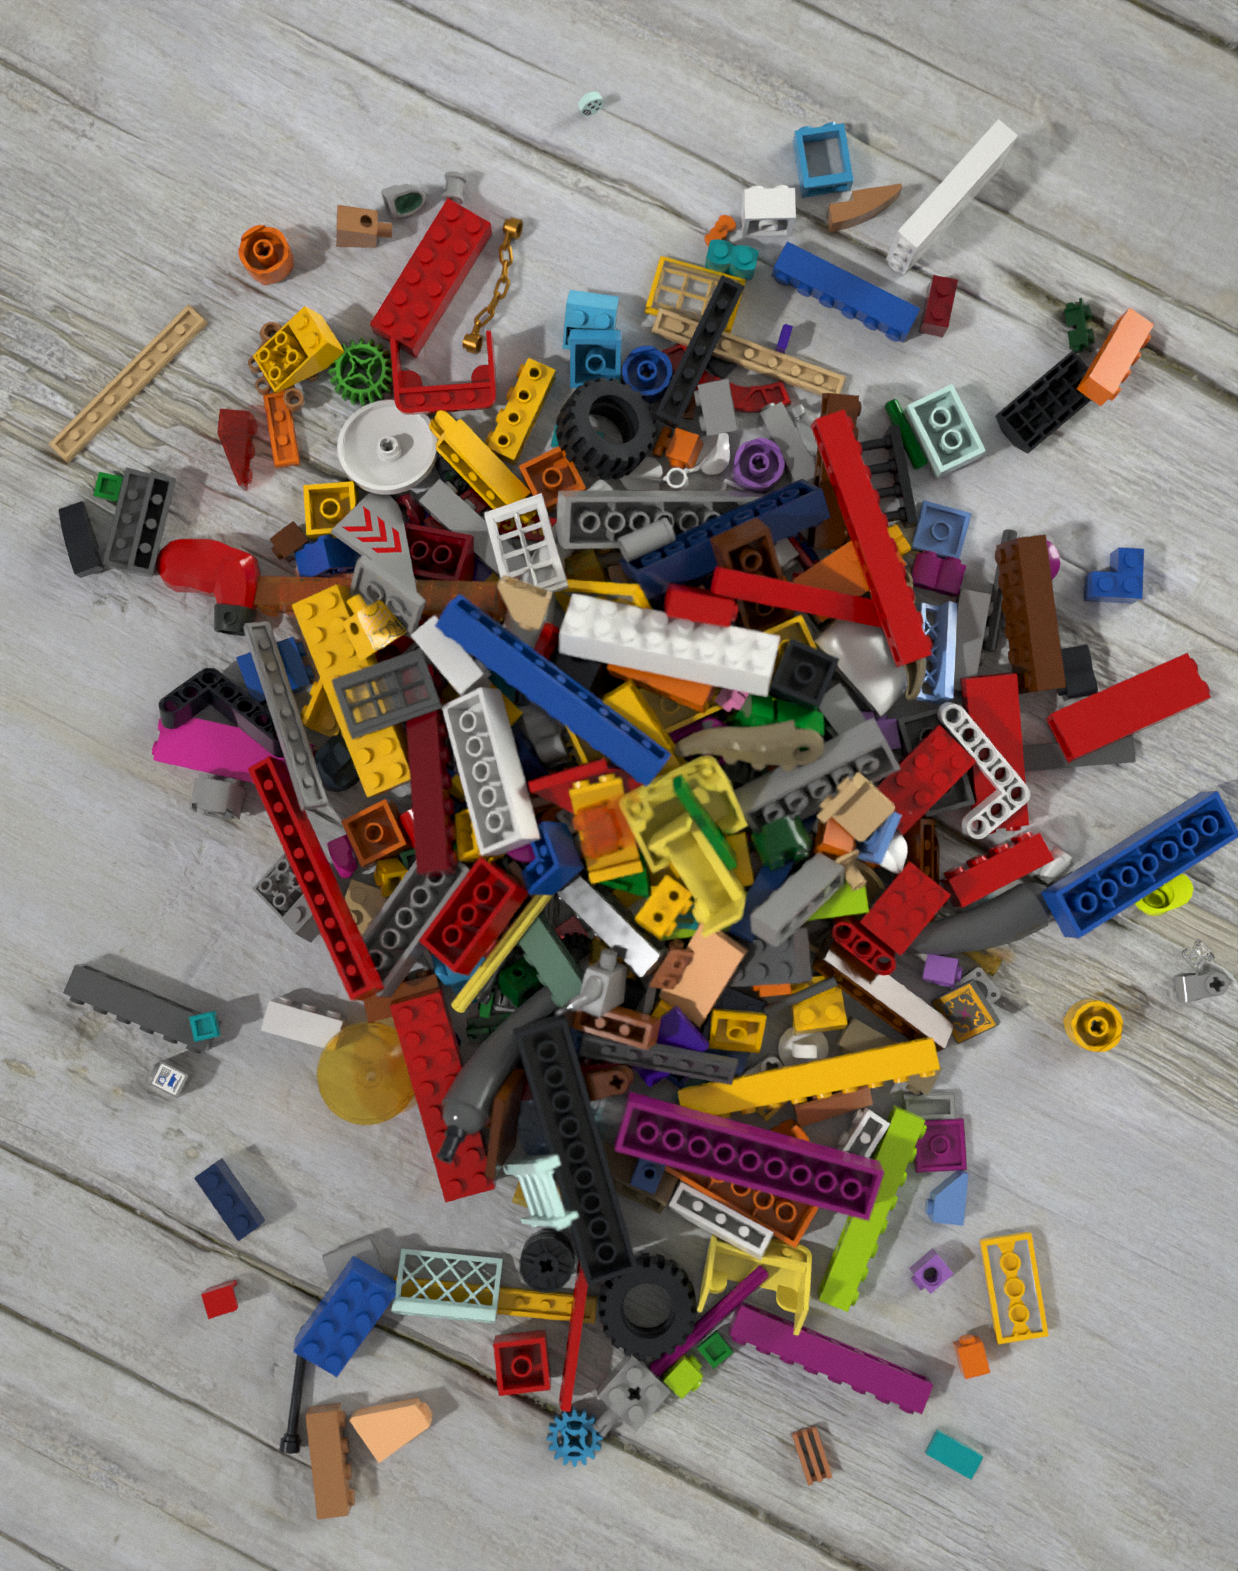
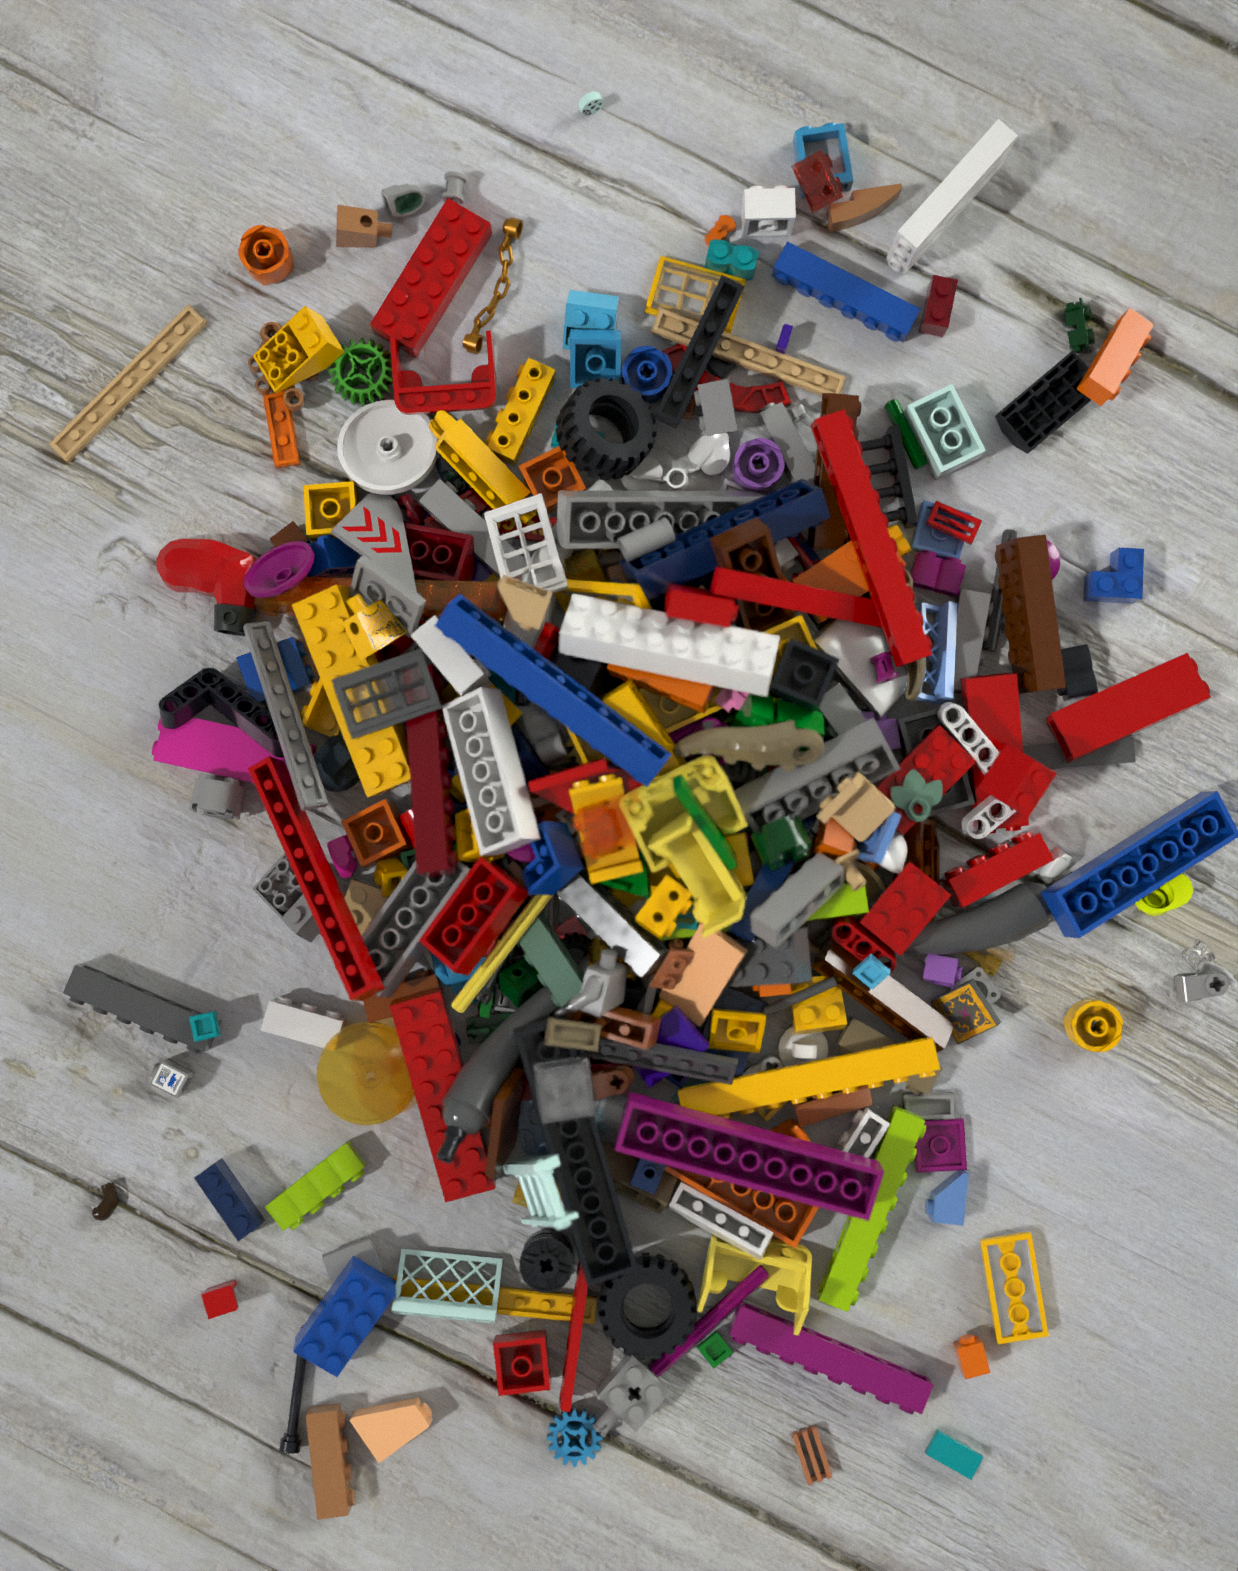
(80, 540): black slope -> none
(108, 486): green plate -> none
(108, 1203): none -> dark brown arm
(139, 522): dark grey brick -> none
(236, 436): clear red slope -> none
(279, 570): none -> magenta dish
(315, 1186): none -> lime brick
(564, 1089): none -> clear brick
(572, 1034): none -> dark tan tile
(681, 449): orange brick -> none
(684, 1375): lime brick -> none
(818, 180): none -> clear red brick
(871, 971): none -> medium azure tile
(890, 673): none -> magenta bush
(917, 792): none -> sand green plate
(941, 1274): medium lavender brick -> none
(949, 531): none -> red tile
(1017, 780): none -> red slope

